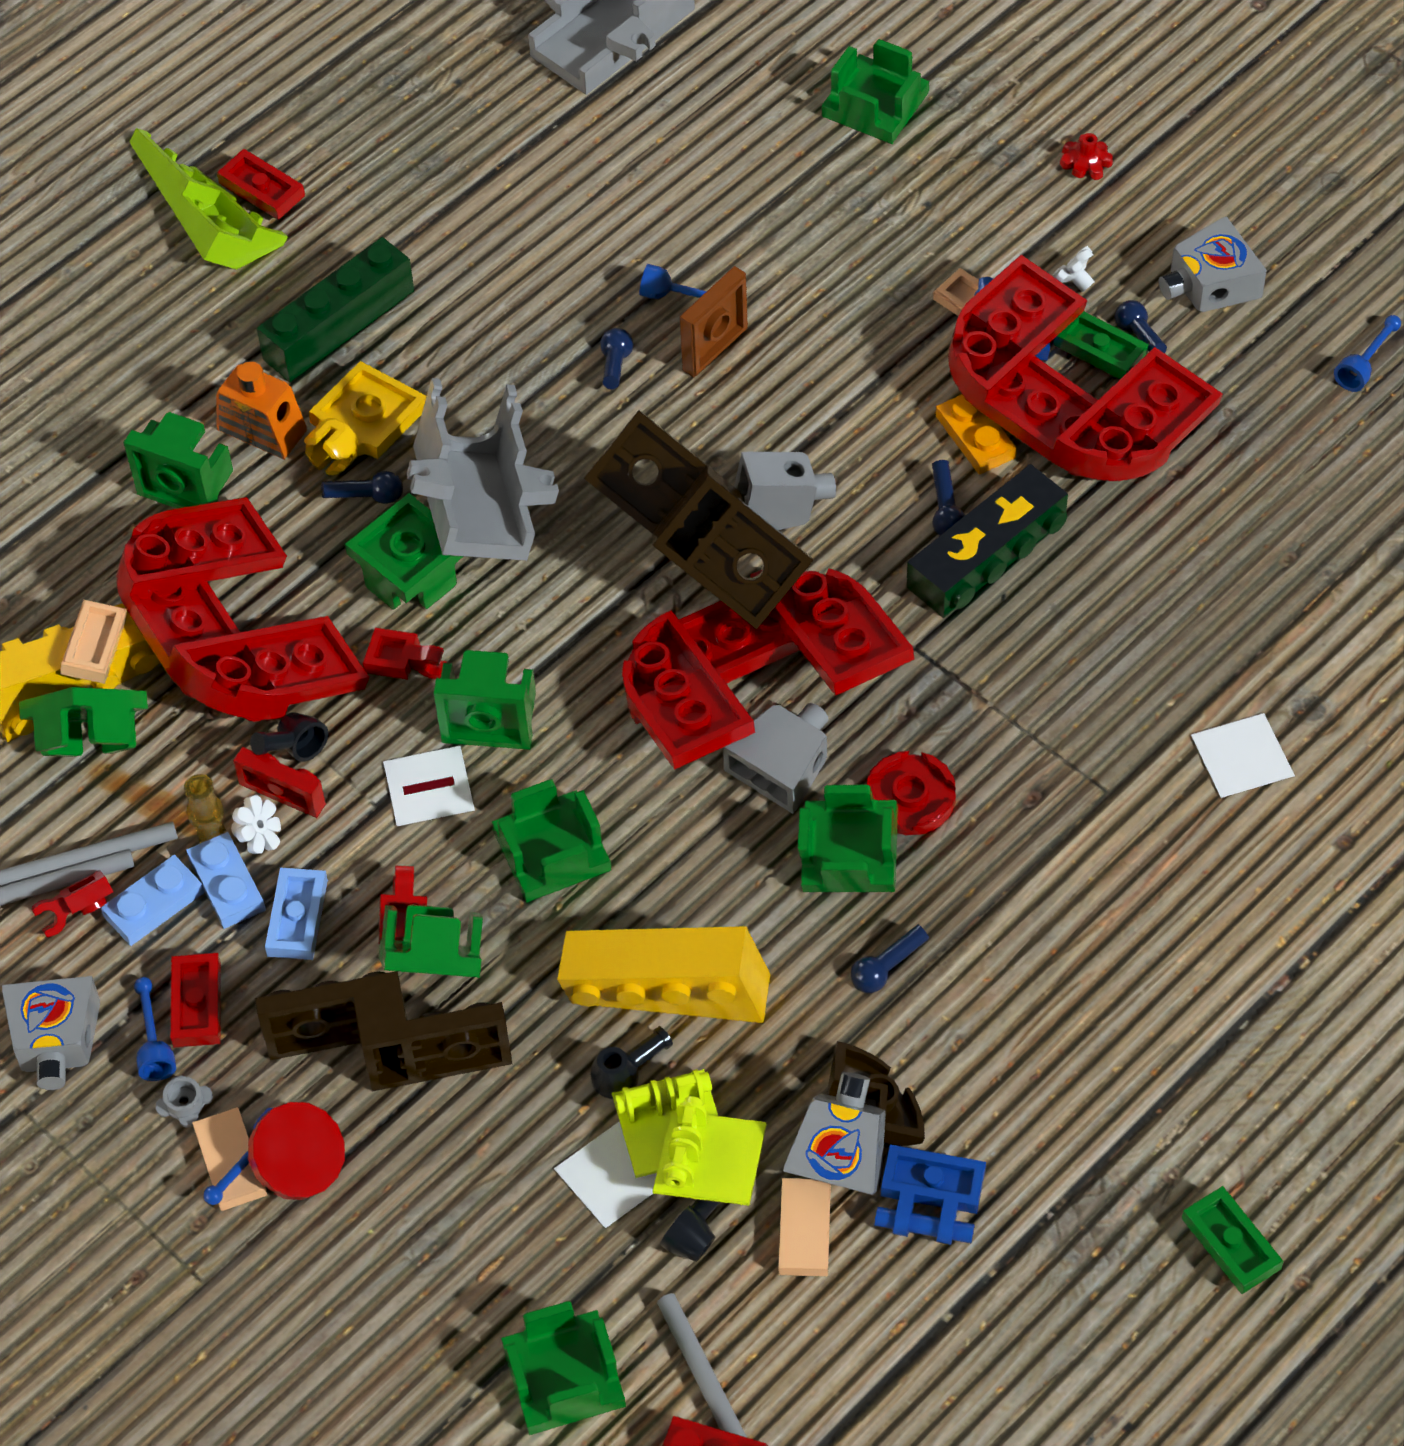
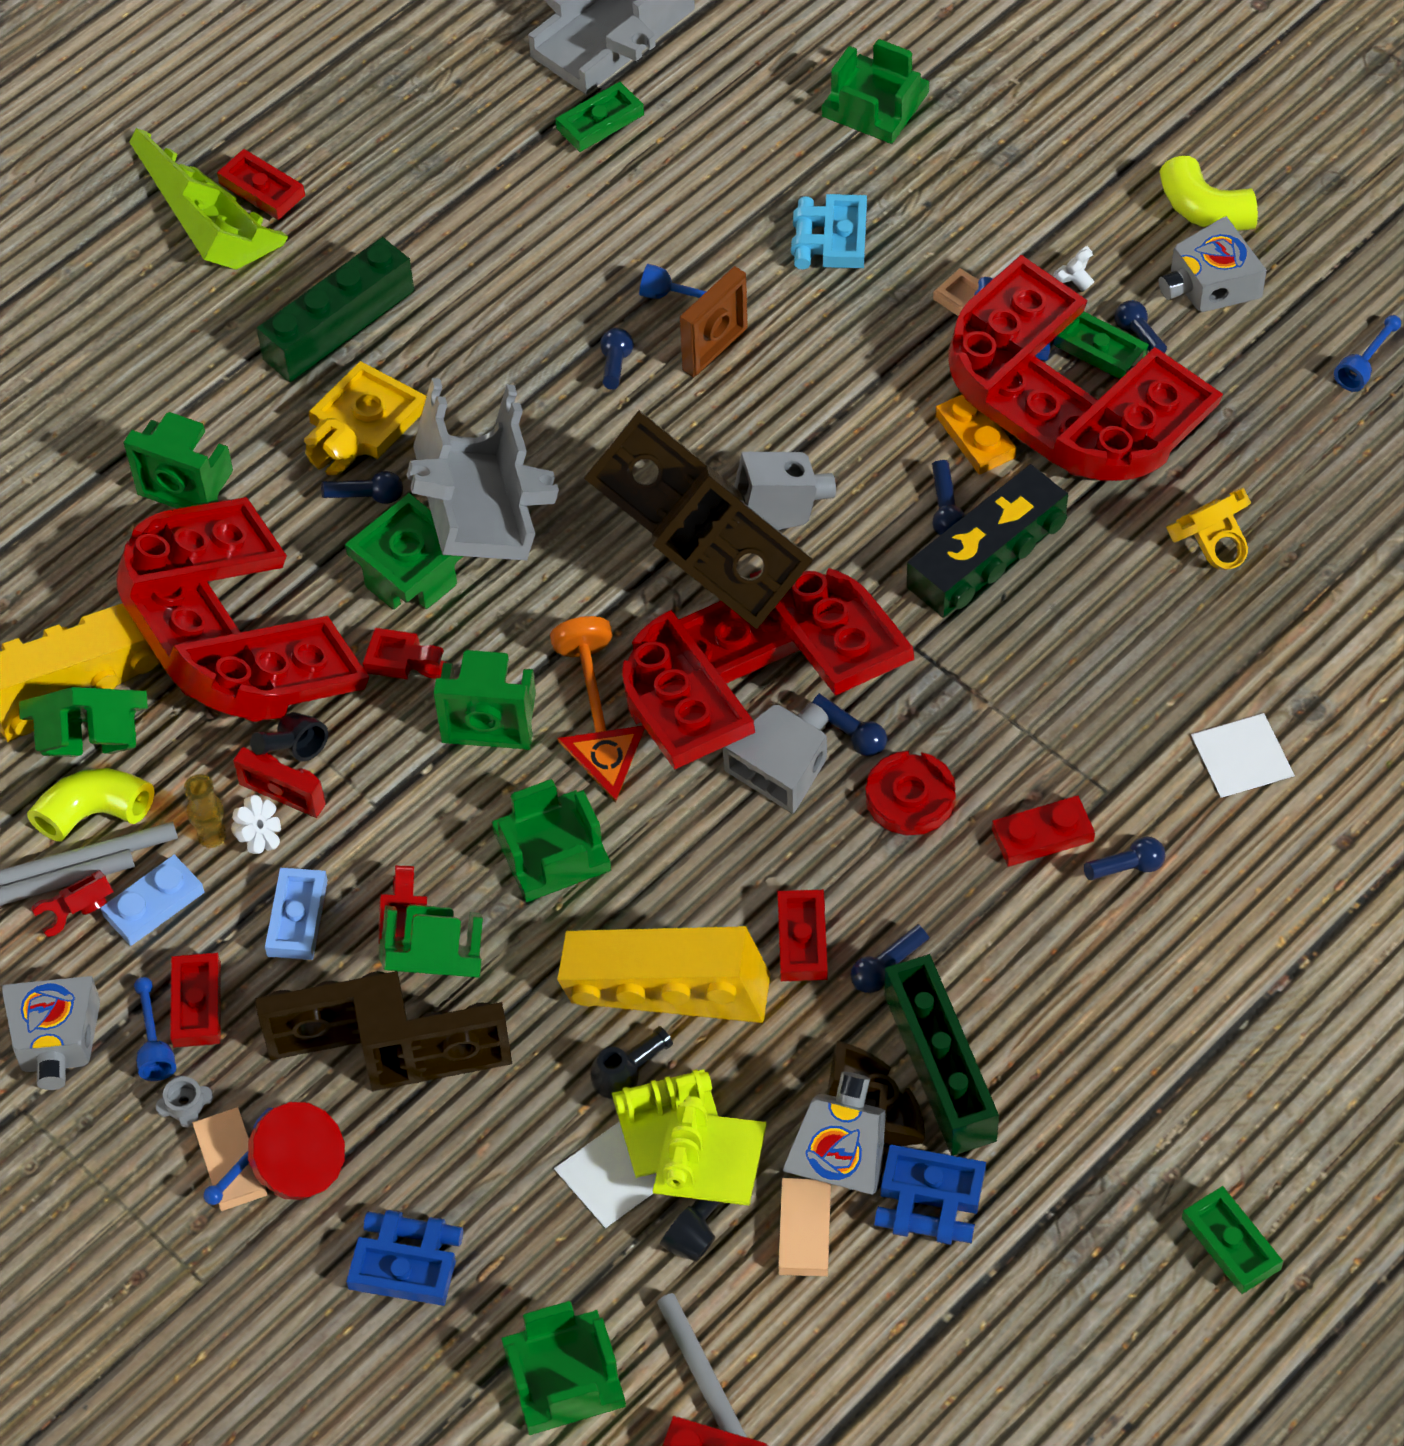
(87, 794): none -> neon yellow cylinder
(93, 641): light nougat tile -> none
(226, 880): light blue plate -> none
(259, 410): orange torso -> none
(403, 1269): none -> blue plate
(428, 786): white sticker -> none
(599, 116): none -> green plate
(603, 753): none -> orange piece
(802, 935): none -> red plate
(843, 231): none -> medium azure plate
(848, 841): green panel -> none
(866, 737): none -> dark blue bar
(941, 1055): none -> dark green brick
(1043, 831): none -> red plate
(1086, 156): red plant -> none
(1145, 855): none -> dark blue bar
(1201, 202): none -> neon yellow cylinder
(1211, 524): none -> yellow tile

